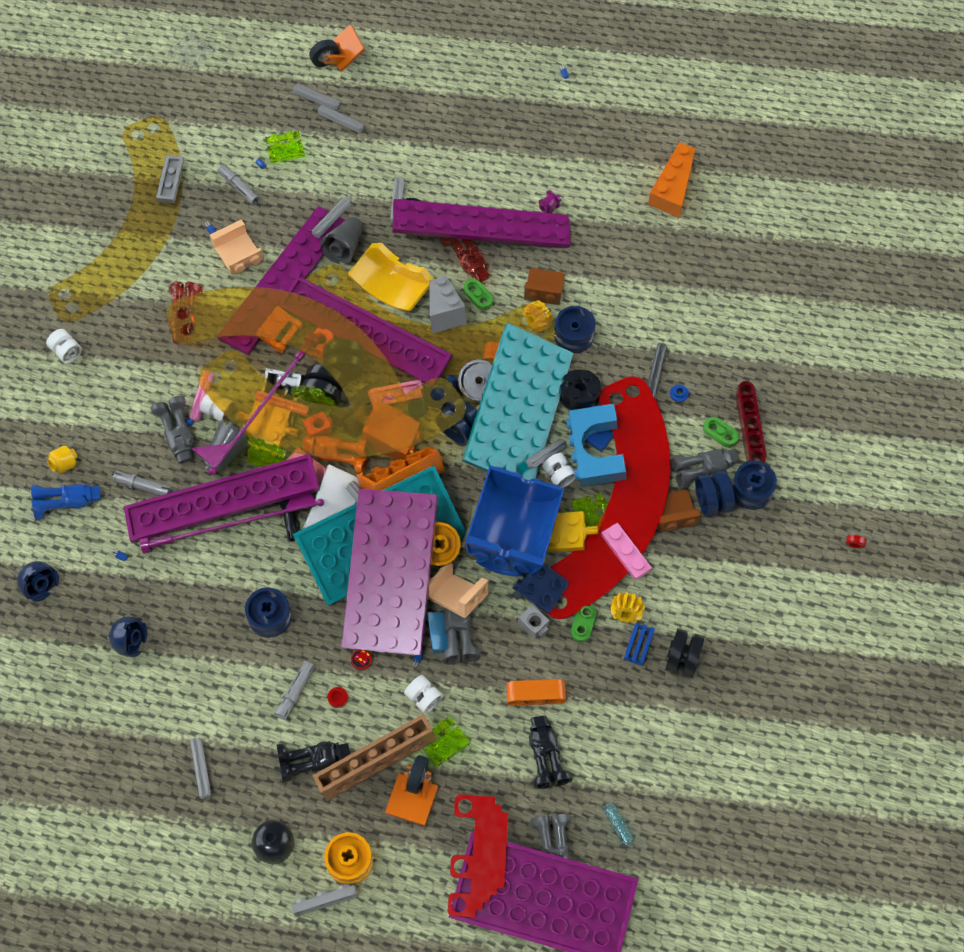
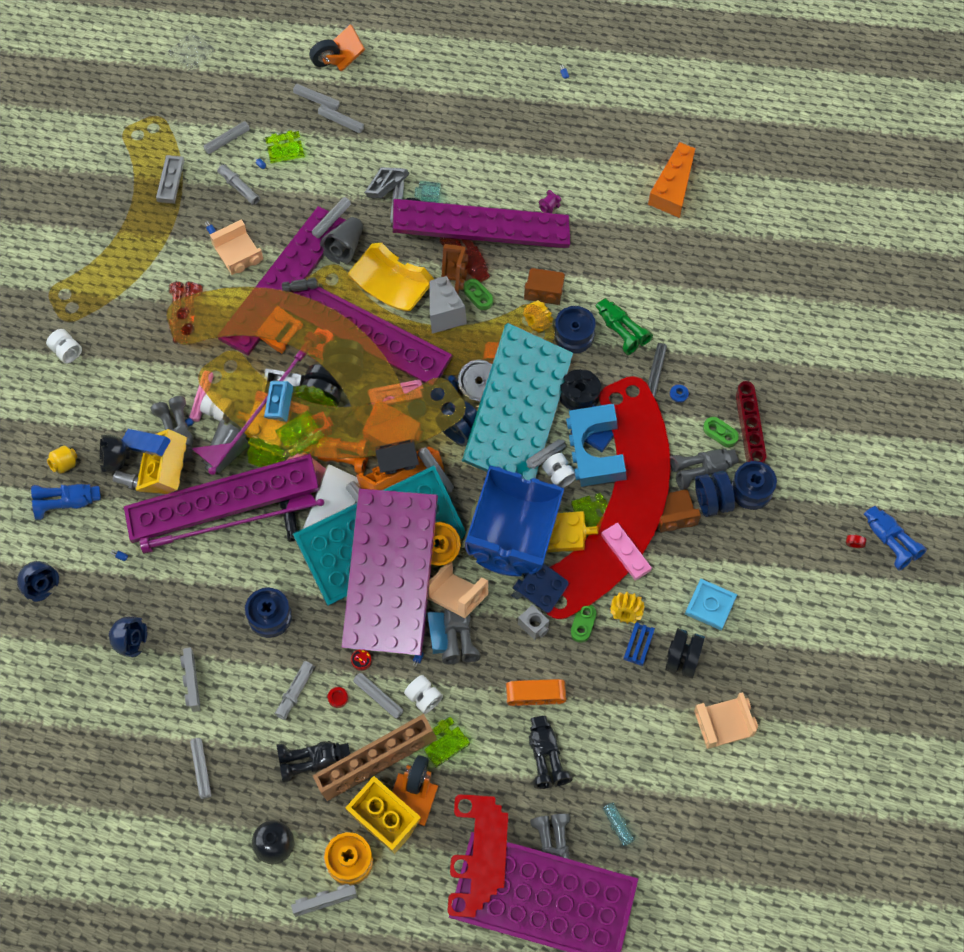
(112, 453): none -> black cylinder
(145, 442): none -> blue tile
(163, 473): none -> yellow slope
(190, 680): none -> light grey plate
(226, 137): none -> light grey axle
(278, 400): none -> dark azure slope
(297, 429): none -> clear neon green plate
(298, 285): none -> dark grey axle
(378, 695): none -> light grey axle
(383, 814): none -> yellow slope
(385, 181): none -> dark grey wing
(397, 456): none -> black brick
(428, 191): none -> clear light blue brick
(429, 461): none -> light grey axle
(454, 265): none -> dark orange bracket
(615, 317): none -> green piece
(711, 604): none -> medium azure plate
(726, 721): none -> light nougat panel
(886, 530): none -> blue piece

